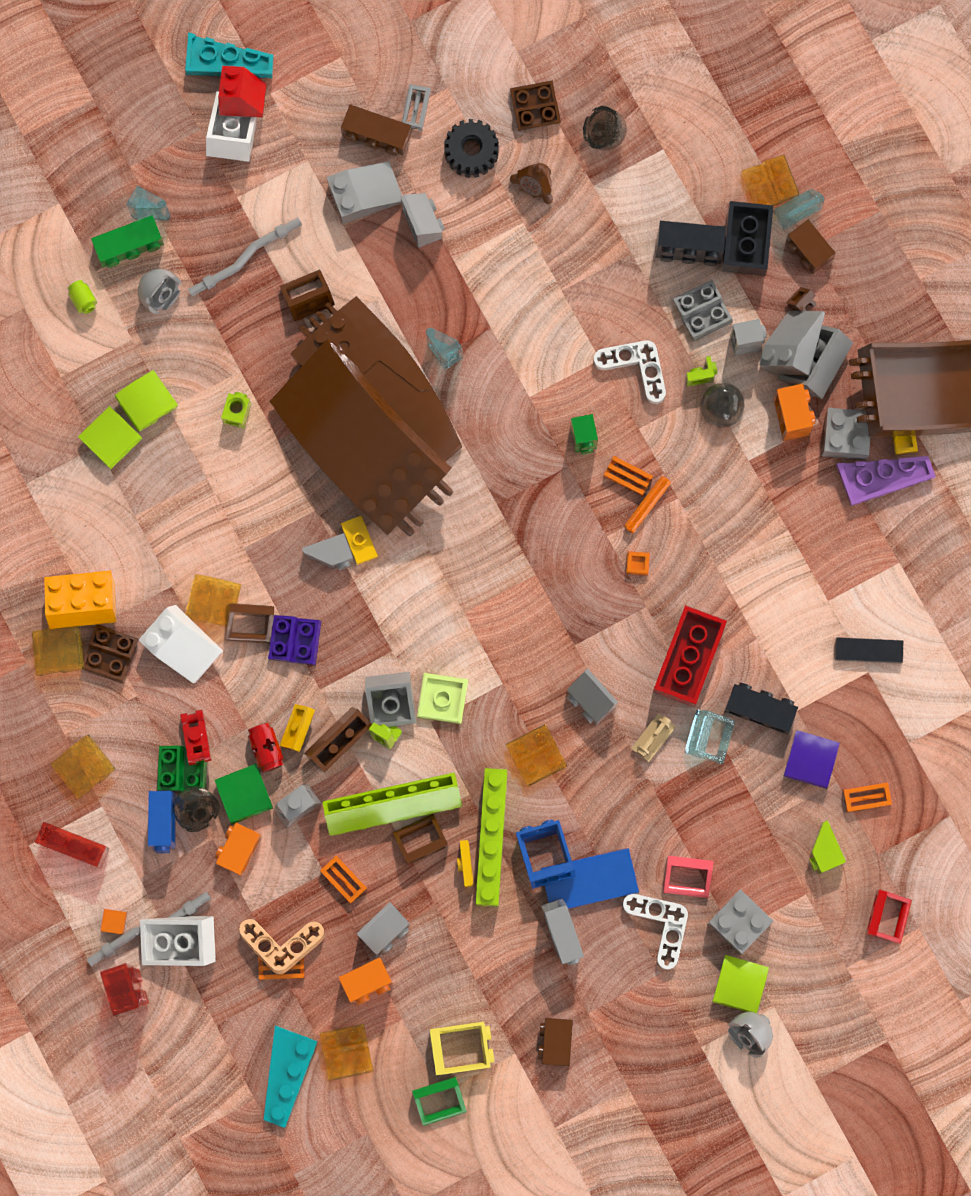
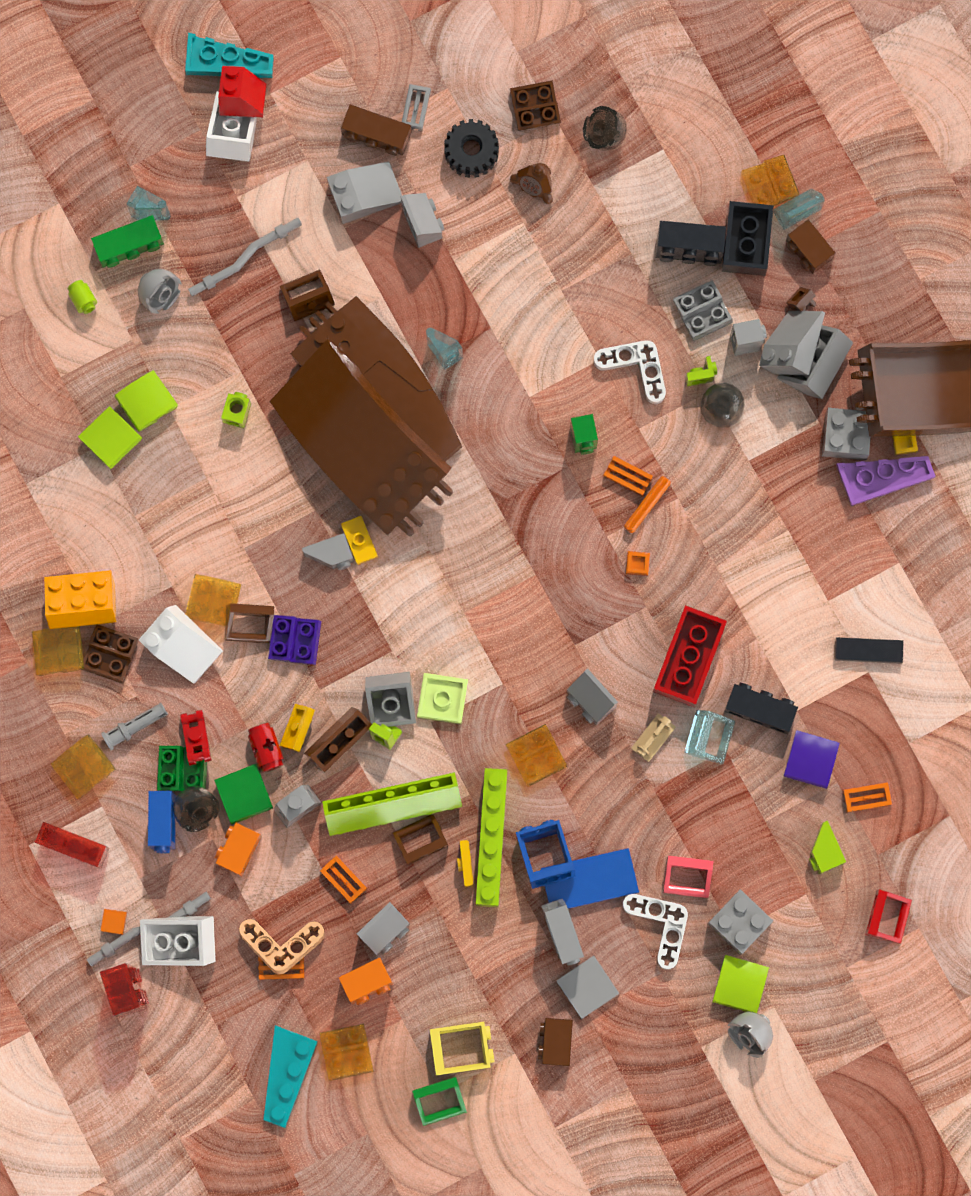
(126, 730): none -> light grey pin
(587, 987): none -> light grey tile
(793, 412): orange brick -> none

